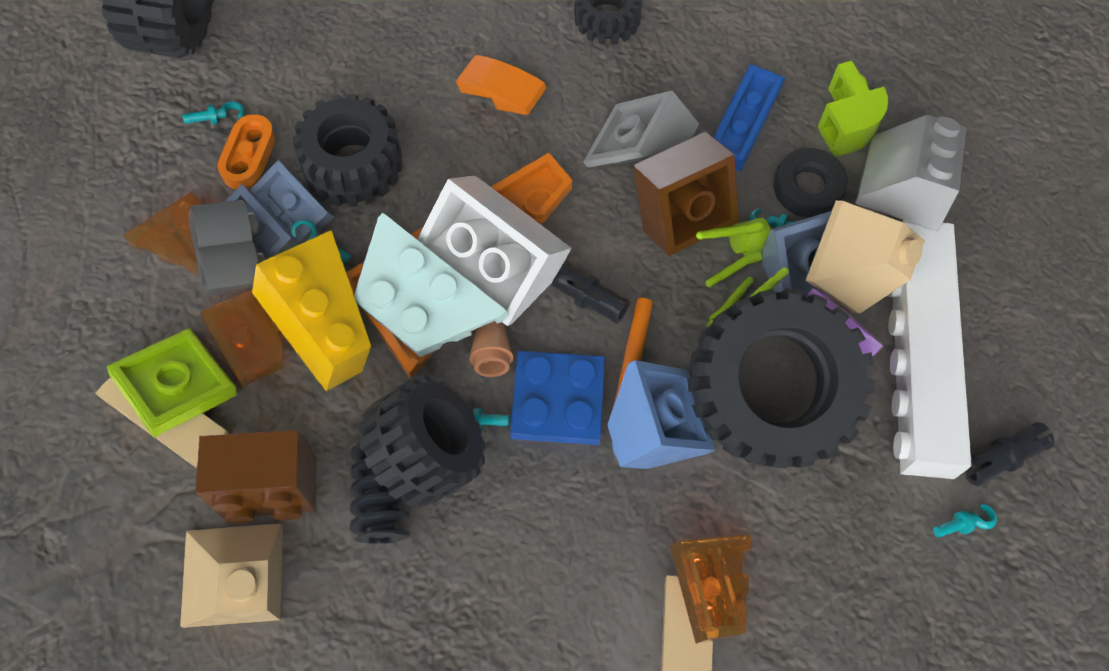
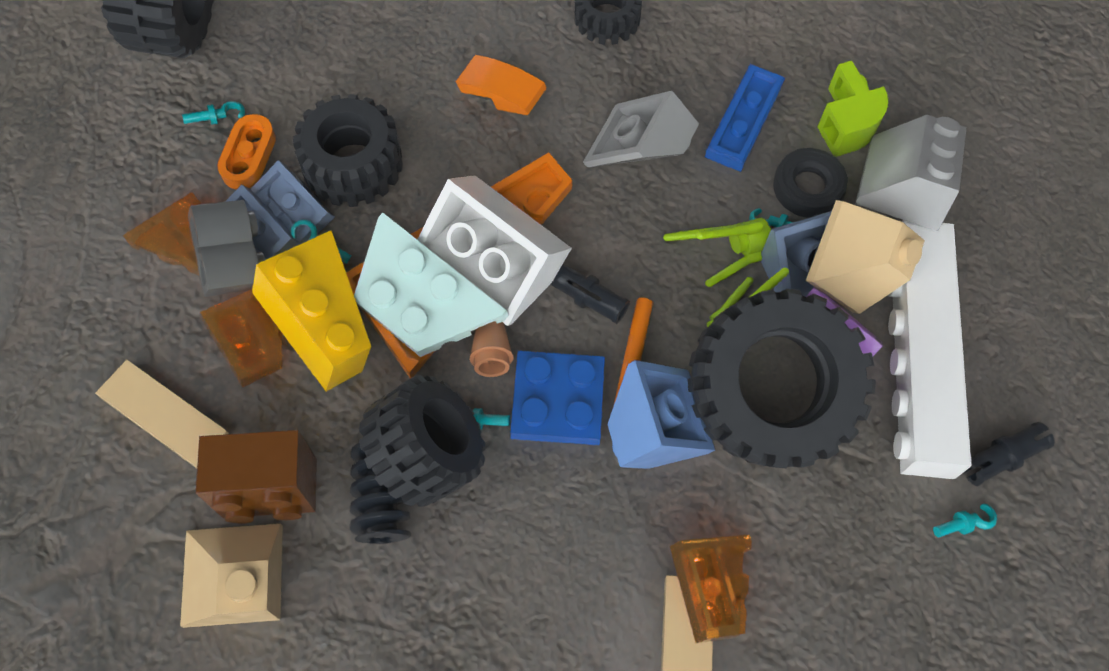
(171, 381): lime tile -> none
(687, 192): reddish brown brick -> none

